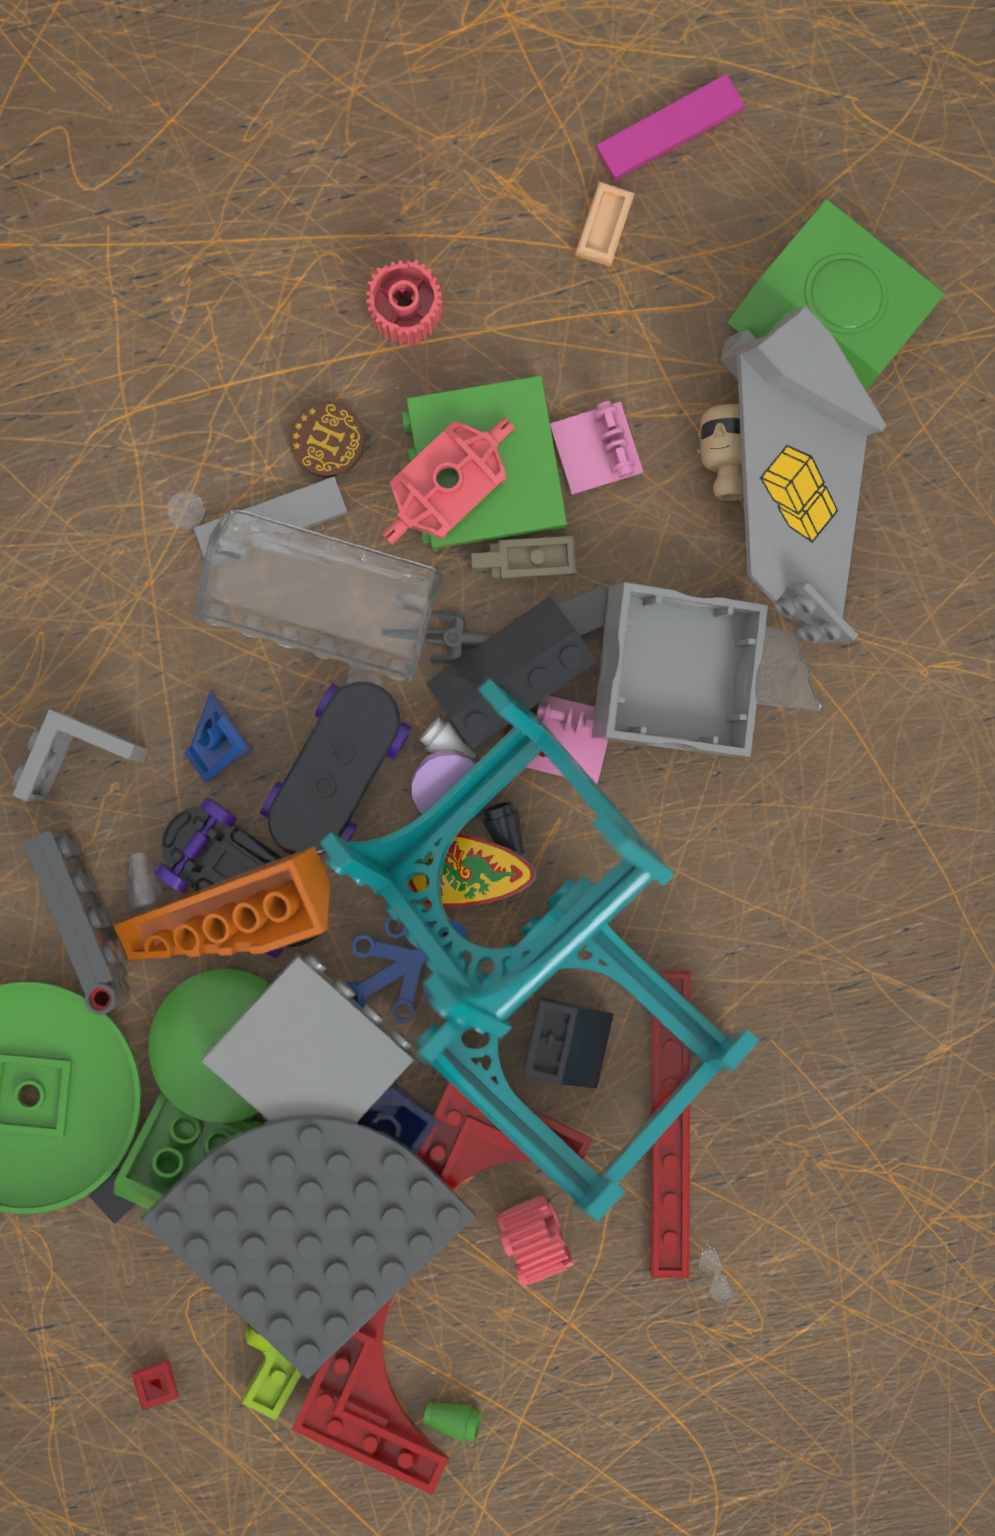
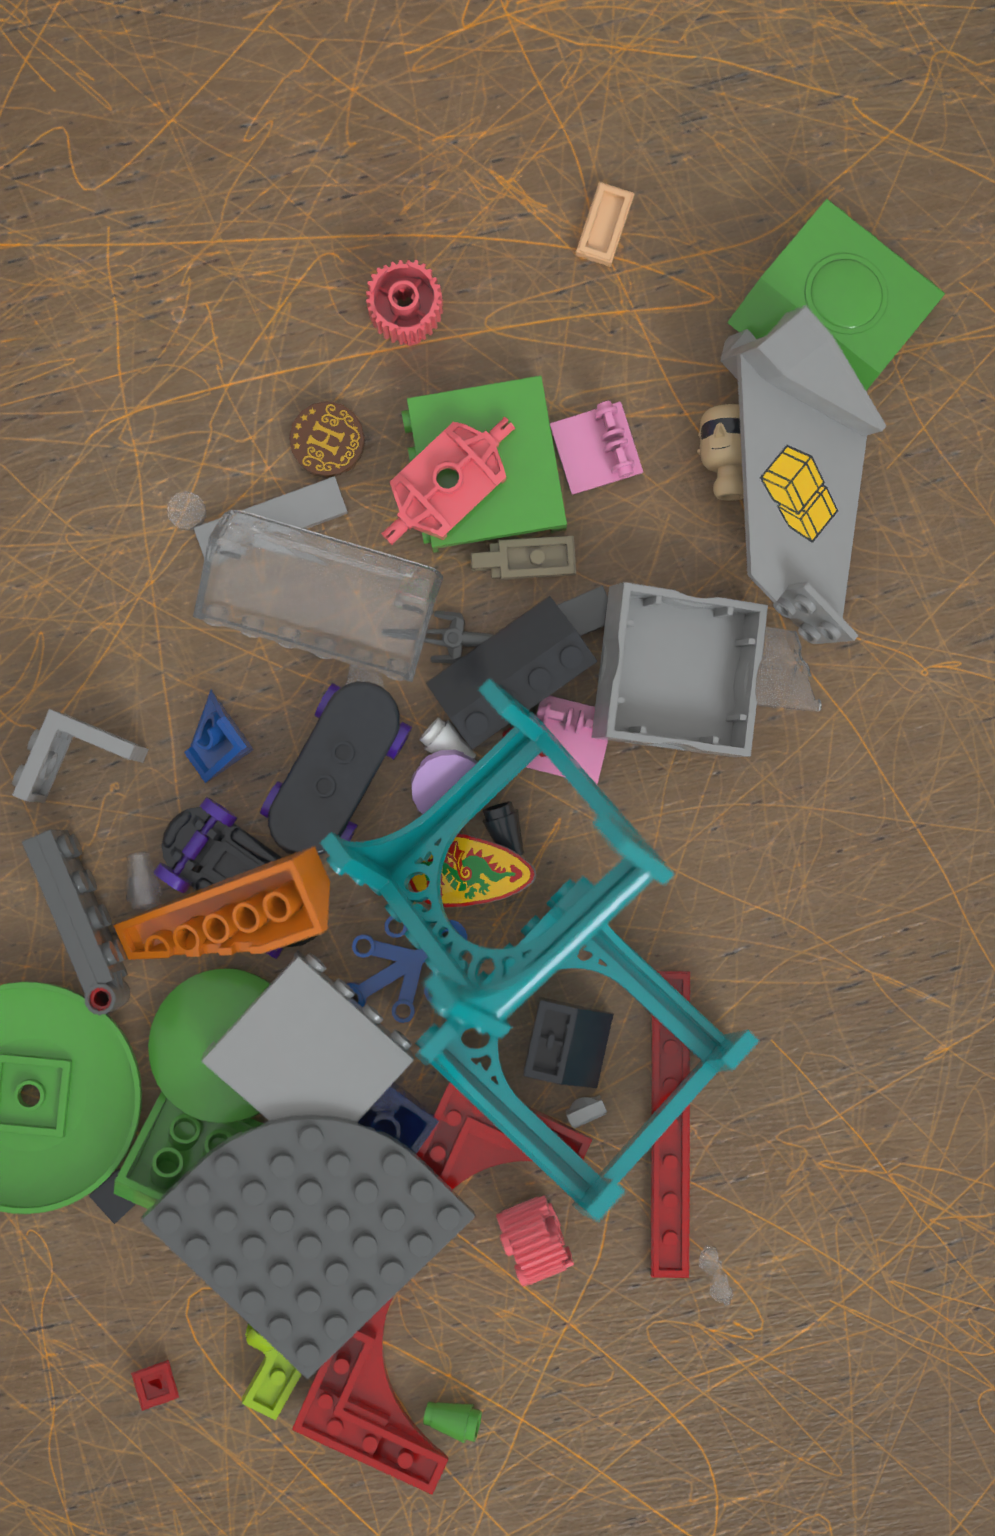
(585, 1110): none -> light grey tile
(670, 127): dark pink tile -> none

